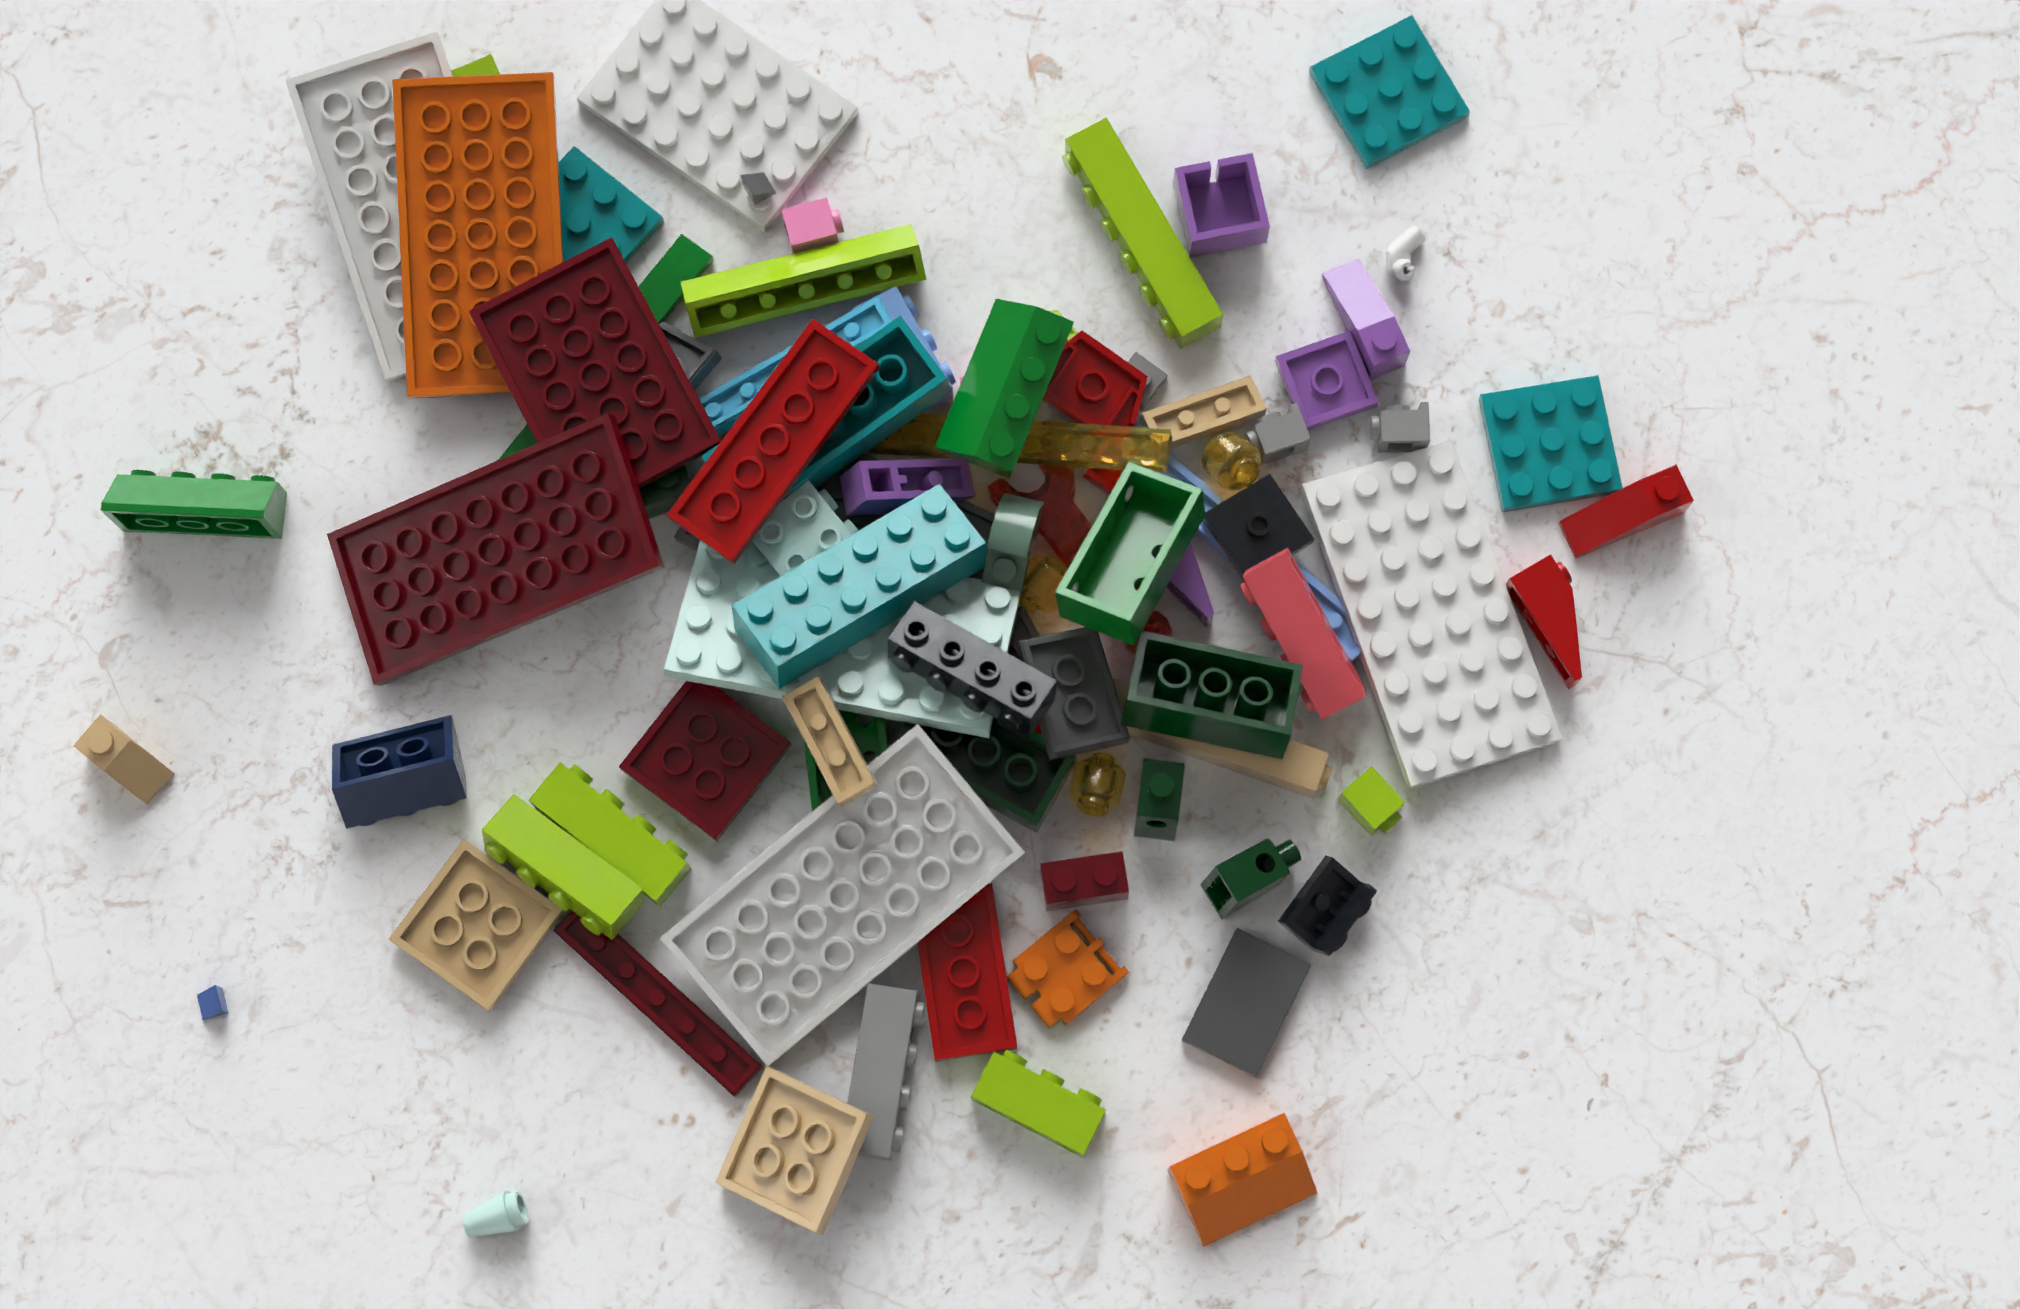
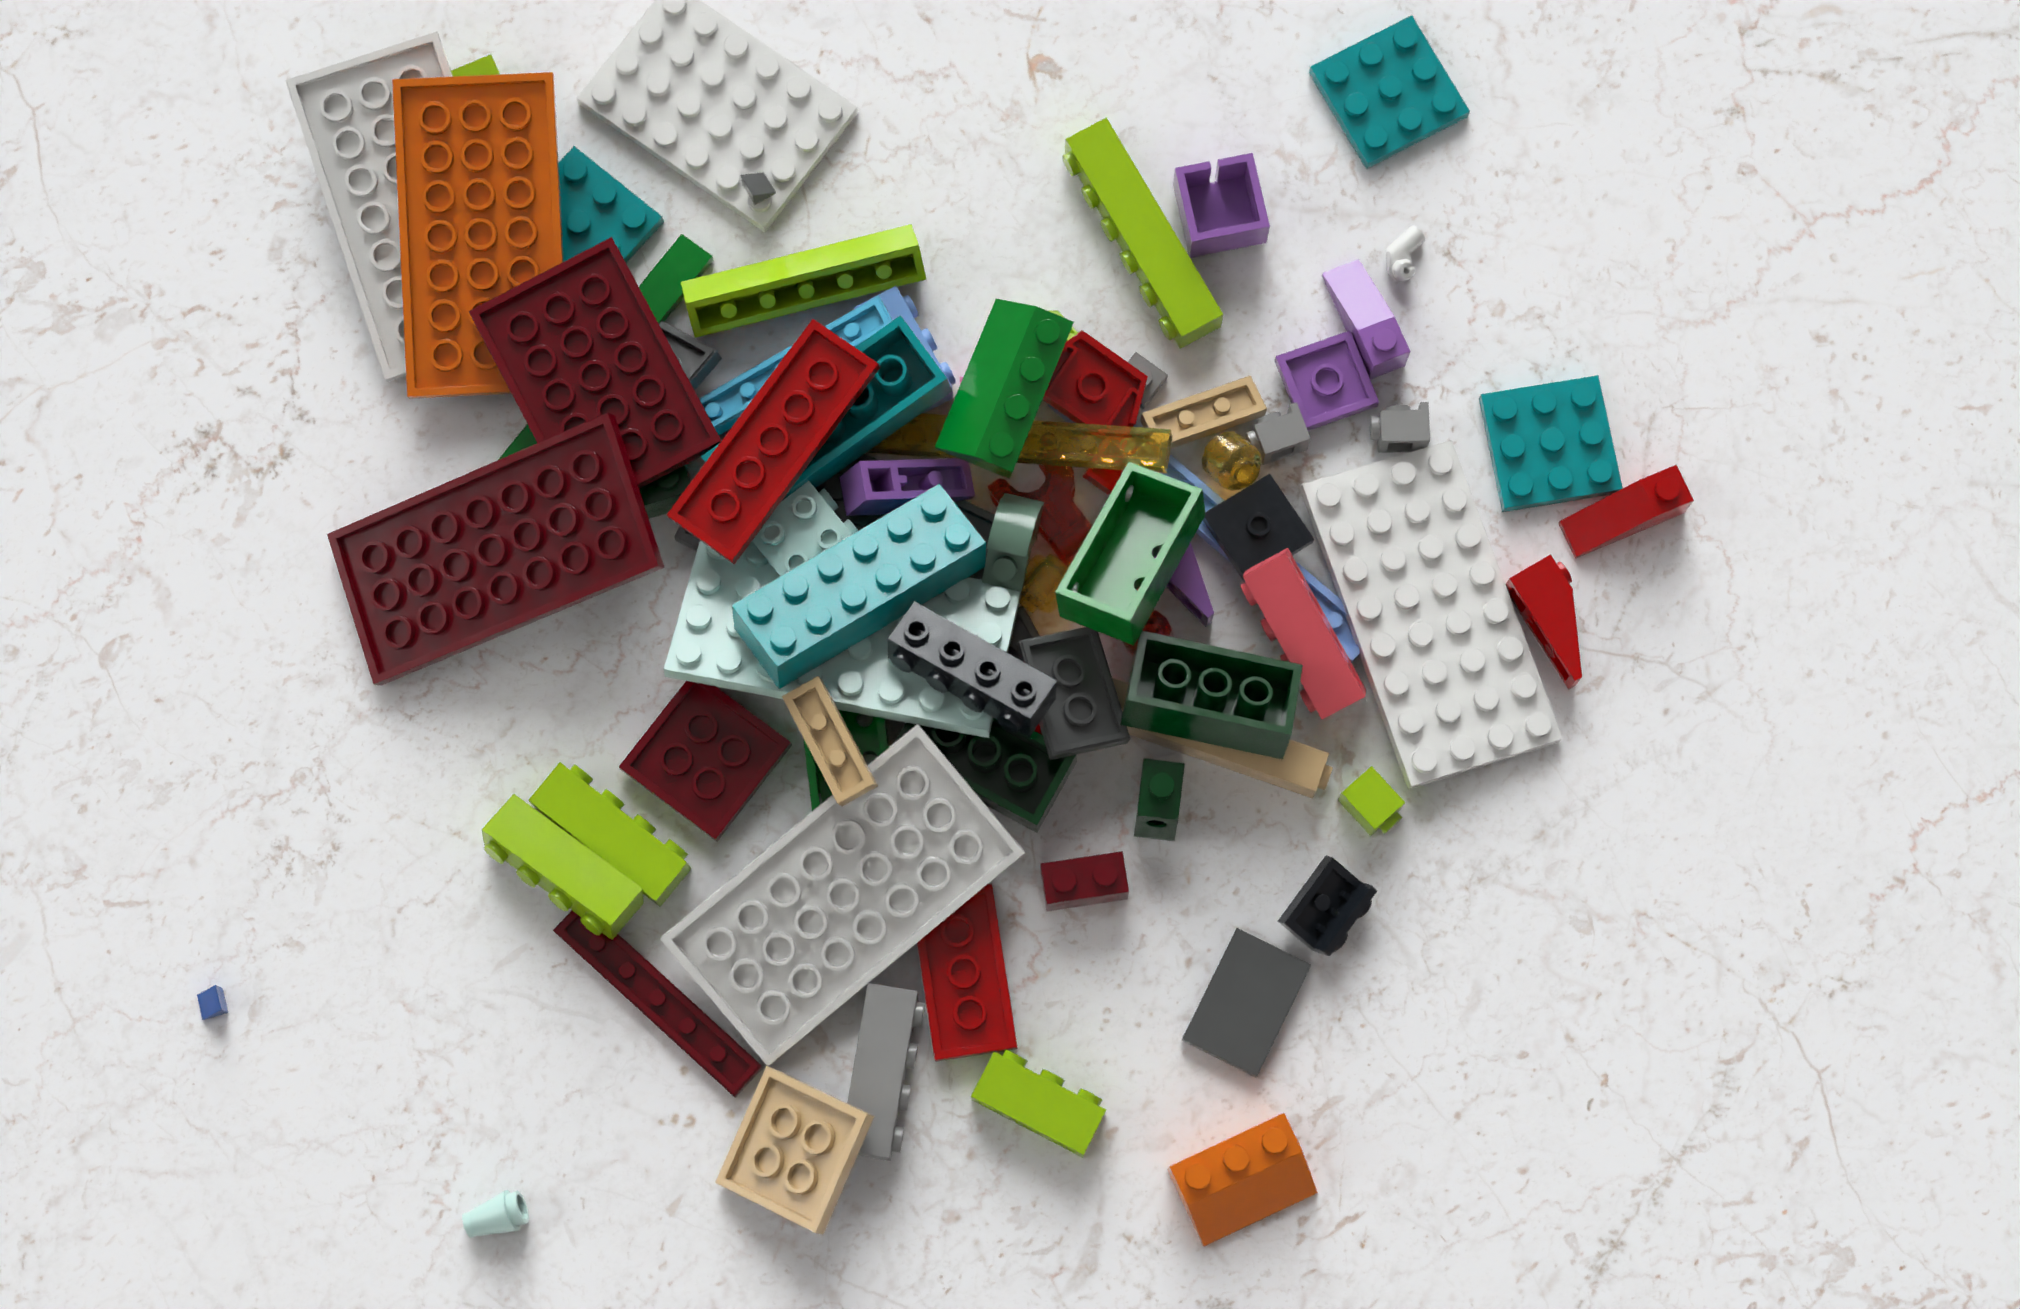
(123, 759): tan slope -> none
(196, 504): slope -> none
(398, 772): dark blue slope -> none
(476, 925): tan plate -> none
(812, 225): bright pink brick -> none
(1064, 972): orange plate -> none
(1097, 784): clear yellow head -> none
(1249, 875): dark green torso -> none

